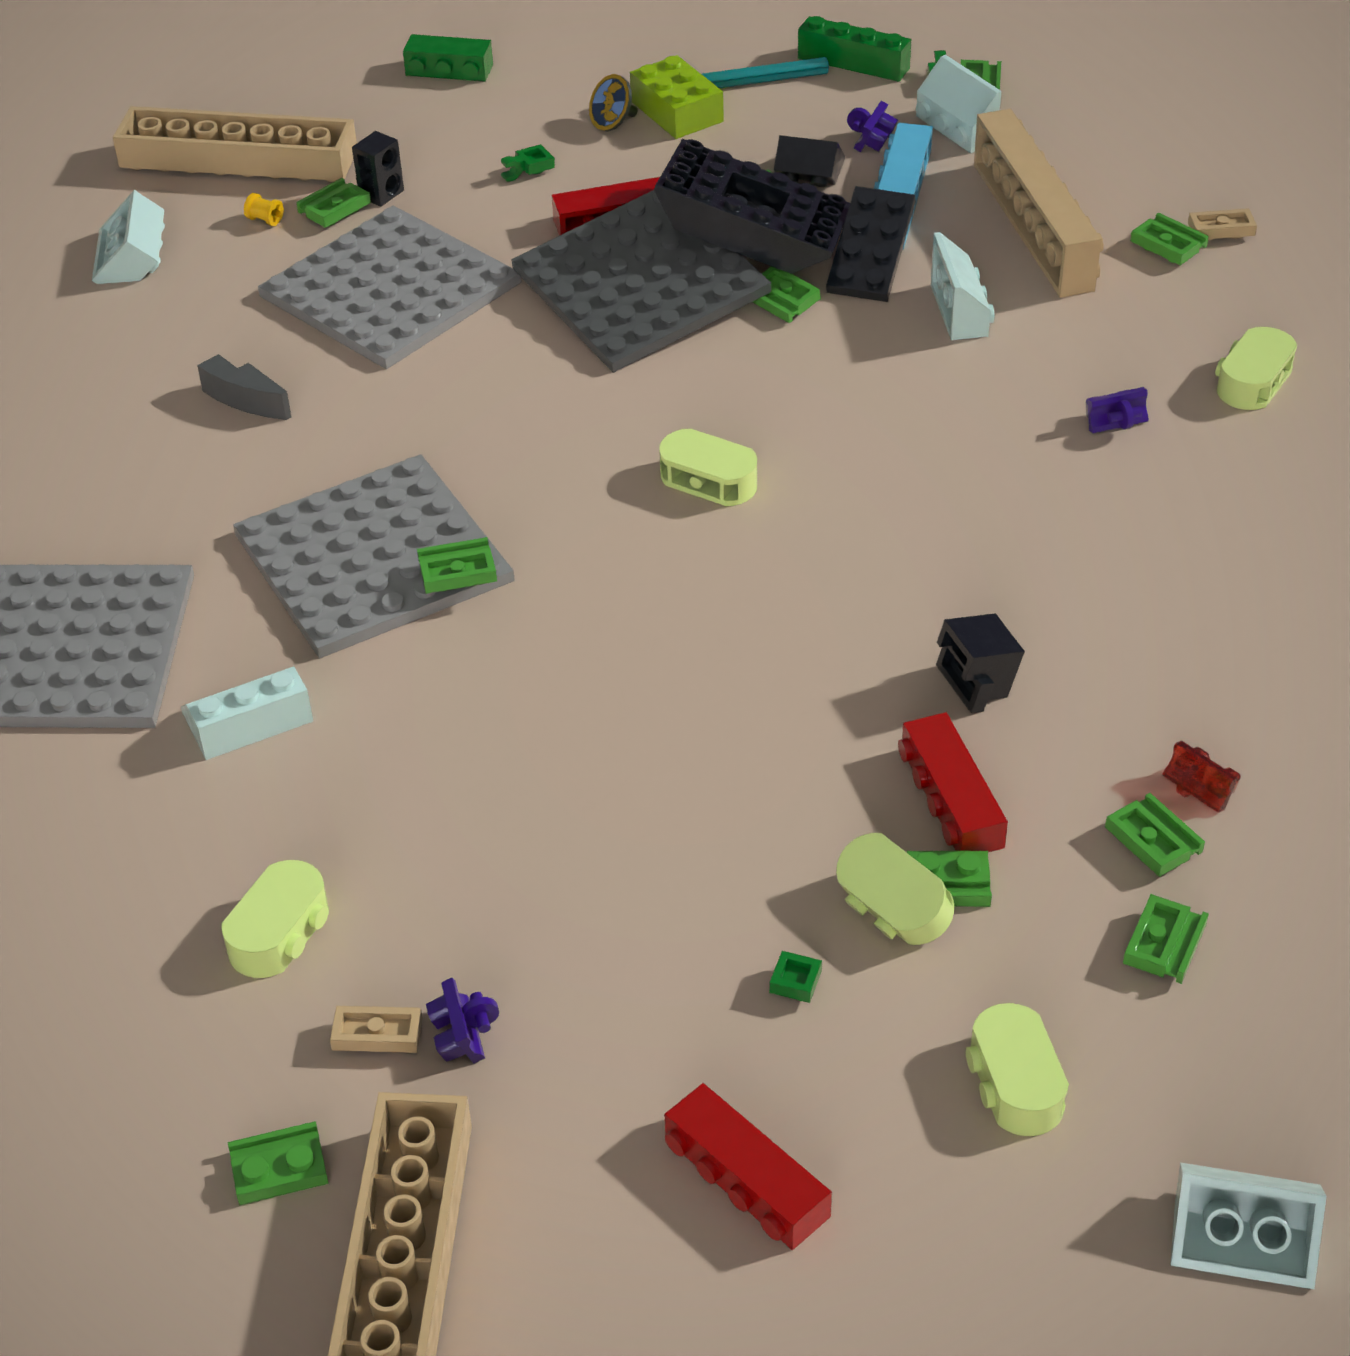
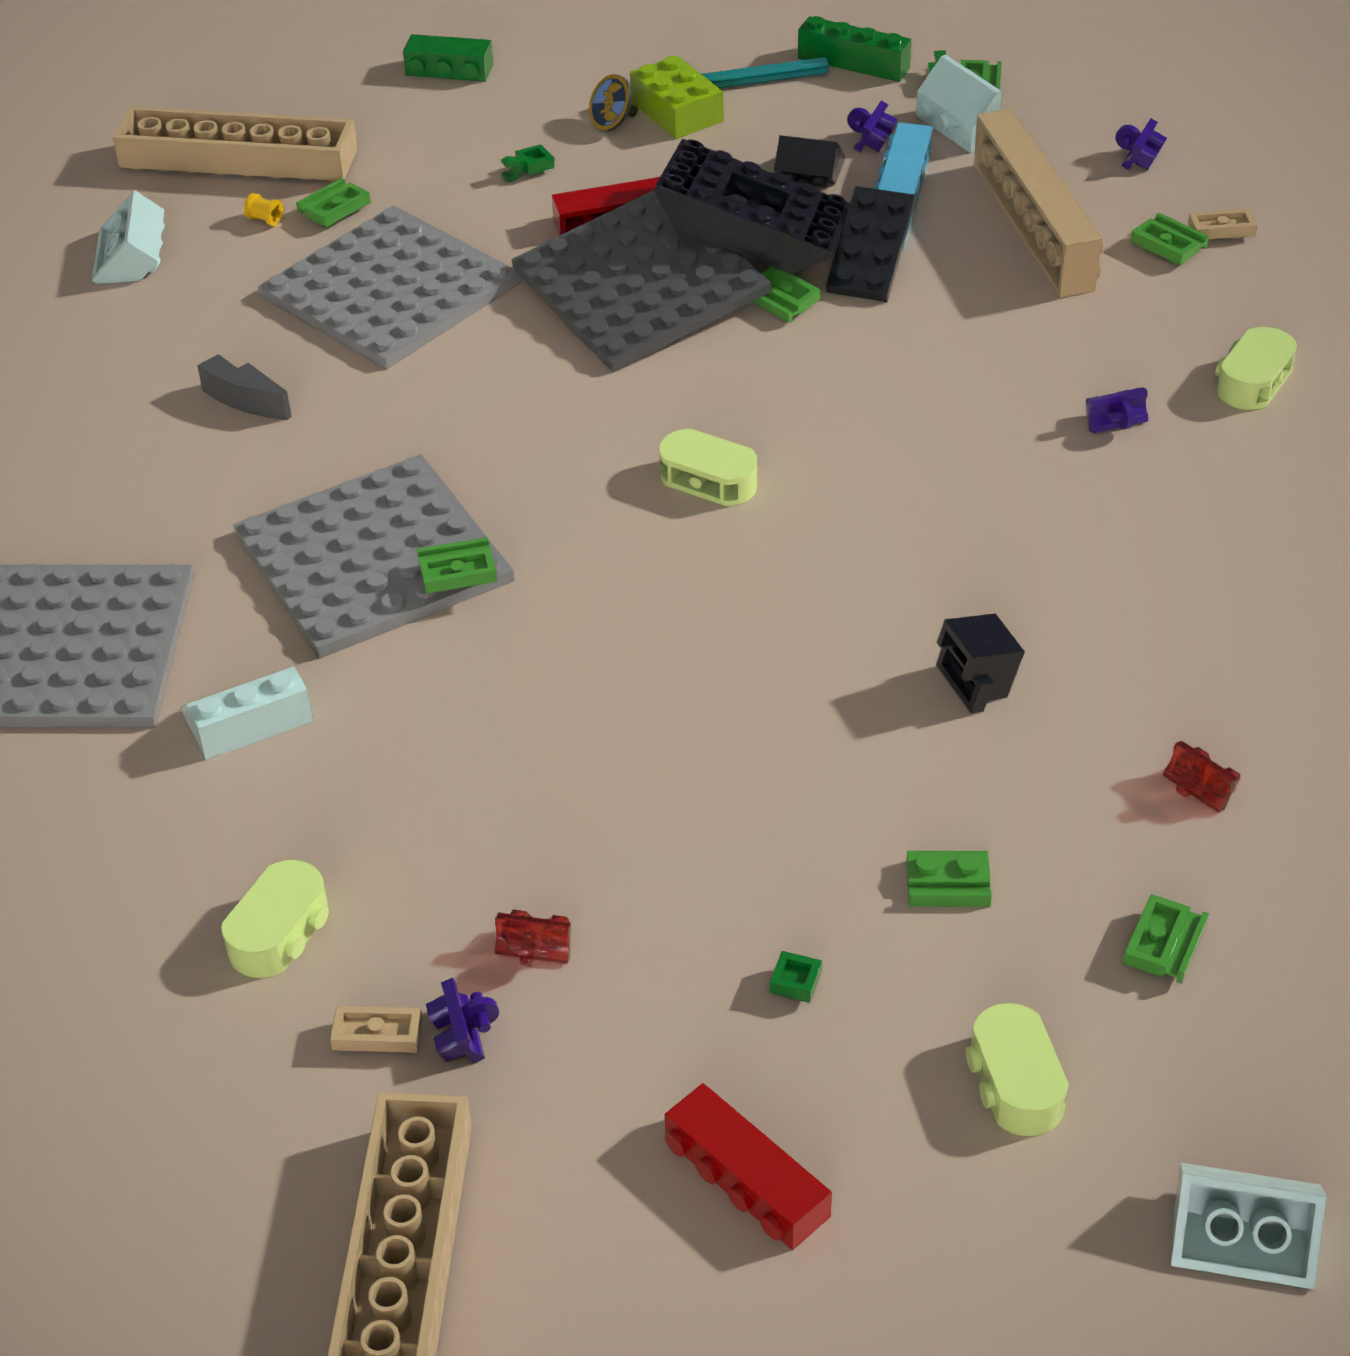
(277, 1163): bright green plate -> none
(378, 167): black brick -> none
(533, 937): none -> clear red hips
(894, 890): yellowish green brick -> none
(952, 784): red brick -> none
(959, 291): light aqua slope -> none
(1143, 145): none -> dark purple hips
(1154, 834): bright green plate -> none

